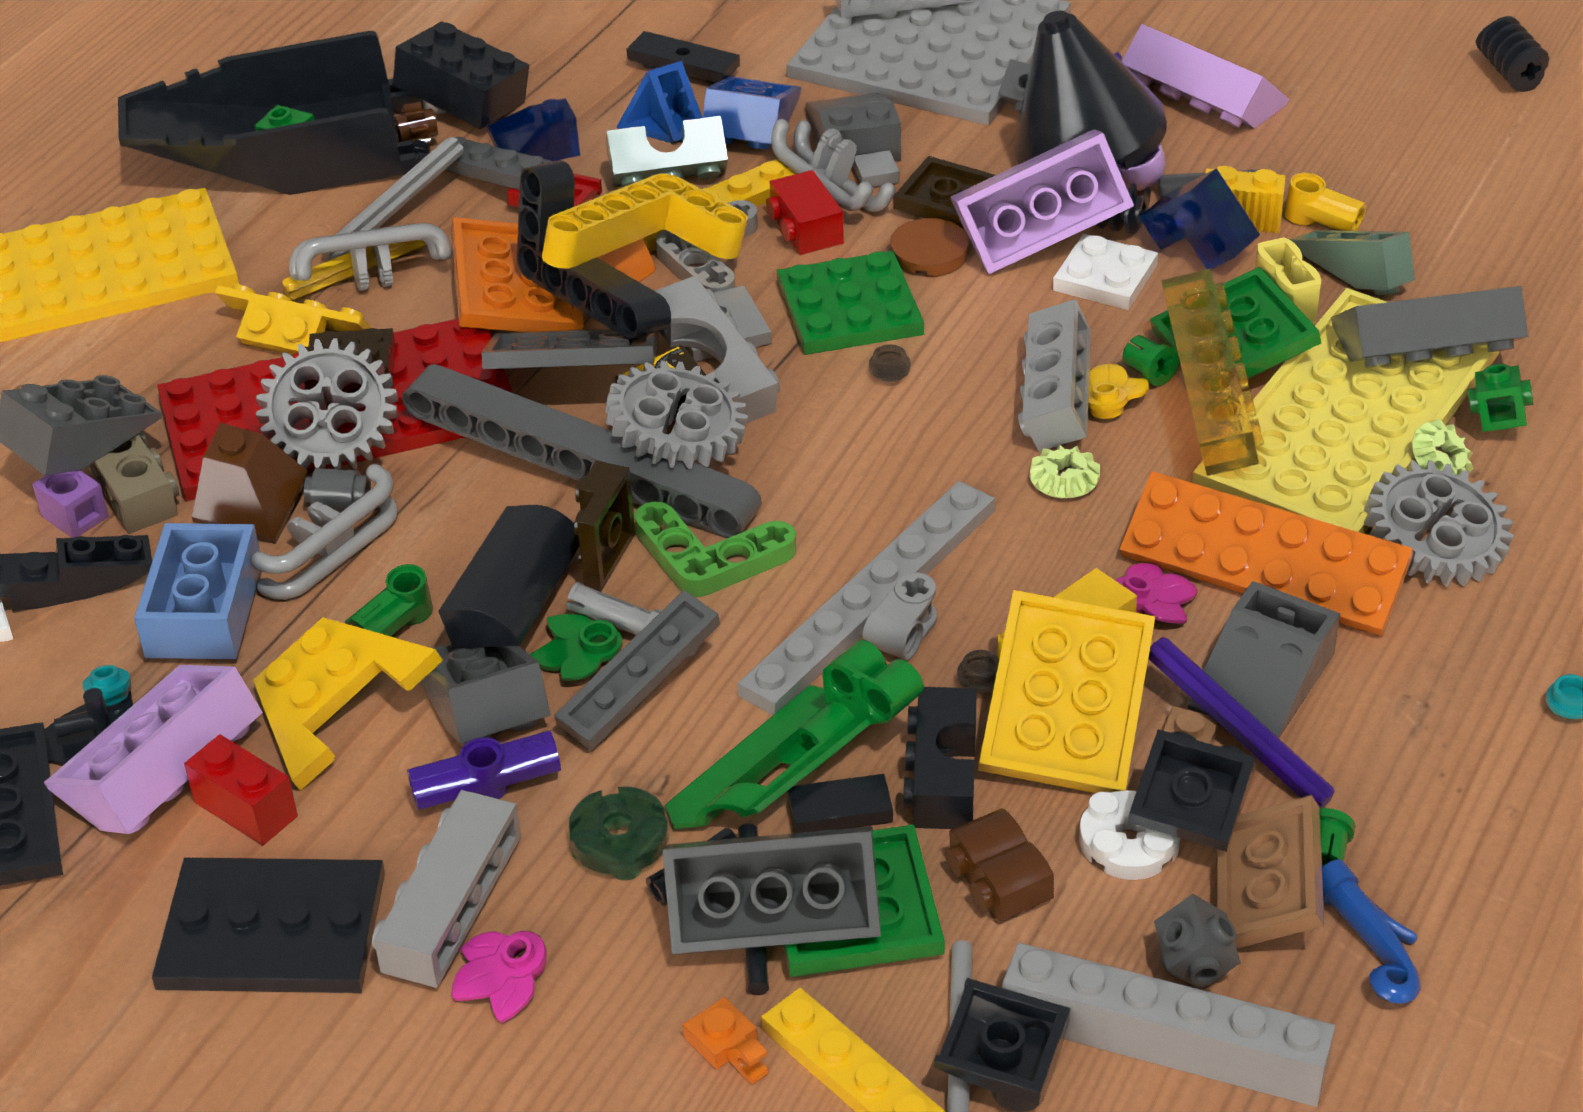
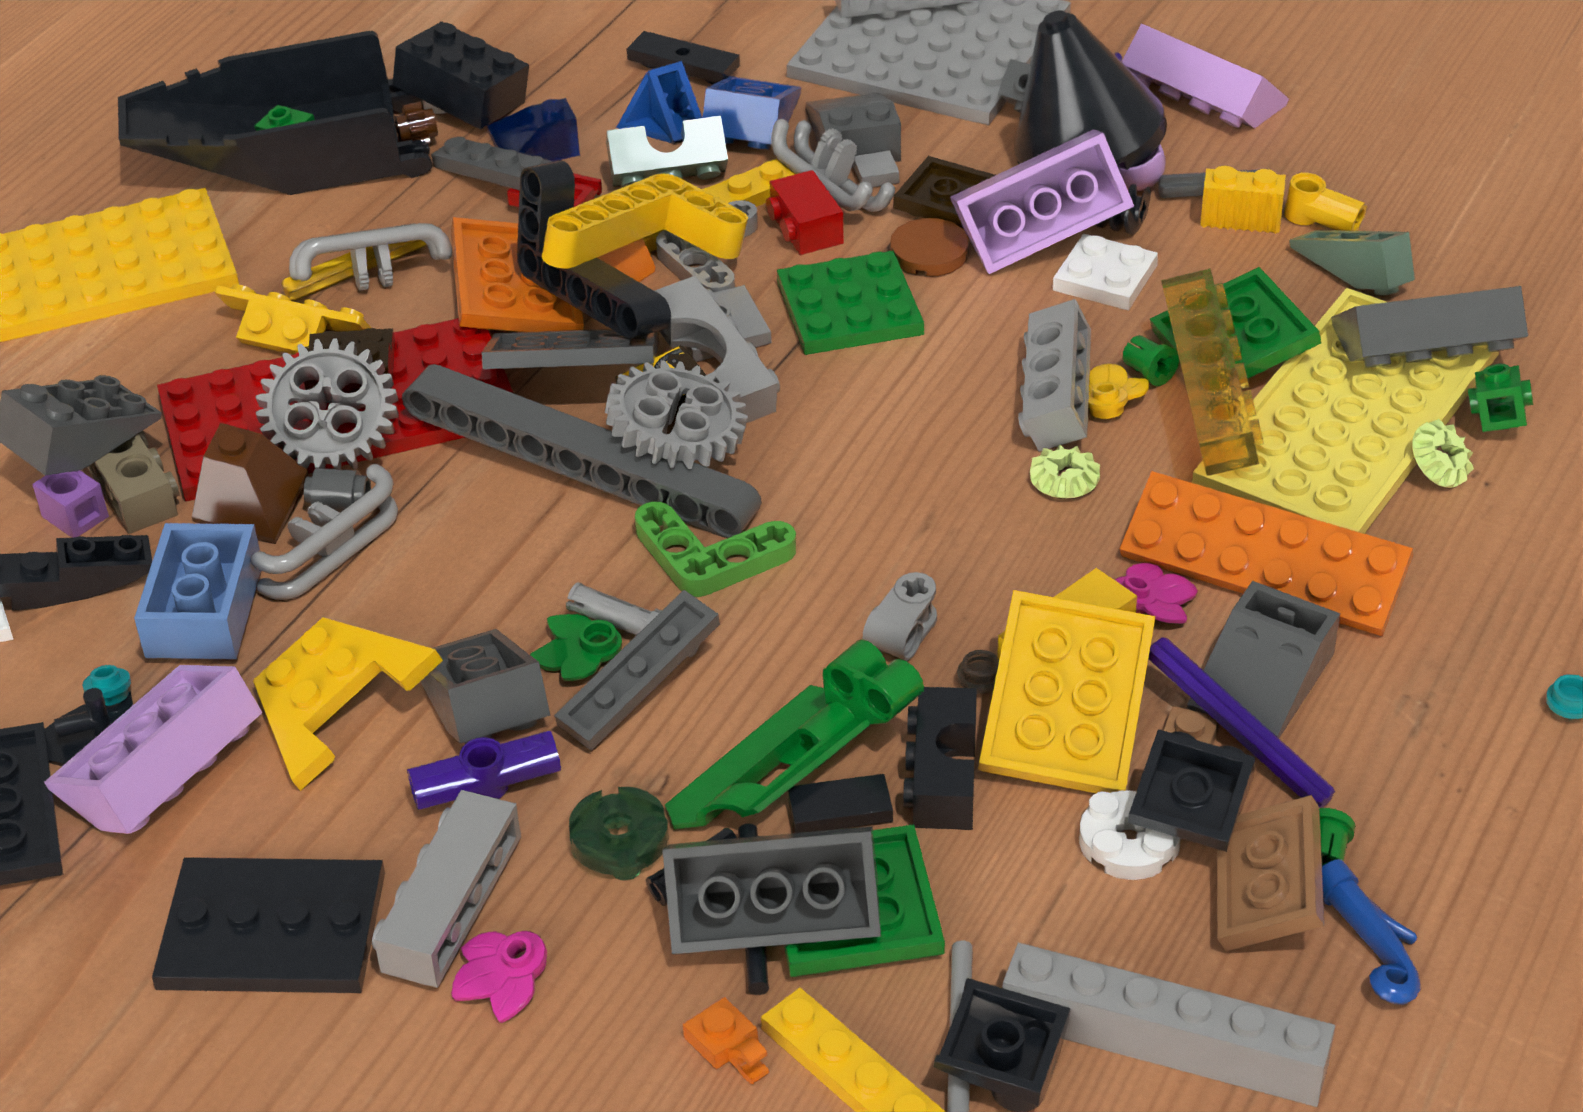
(241, 789): red brick -> none
(401, 603): green piece -> none
(403, 190): light grey axle -> none
(509, 578): black brick -> none
(604, 521): dark brown plate -> none
(843, 617): light grey plate -> none
(889, 363): clear smoke plate -> none
(1000, 865): reddish brown brick -> none
(1197, 942): dark grey brick -> none
(1205, 215): clear blue brick -> none
(1296, 278): light yellow brick -> none
(1458, 545): light grey gear -> none
(1513, 53): black piece -> none

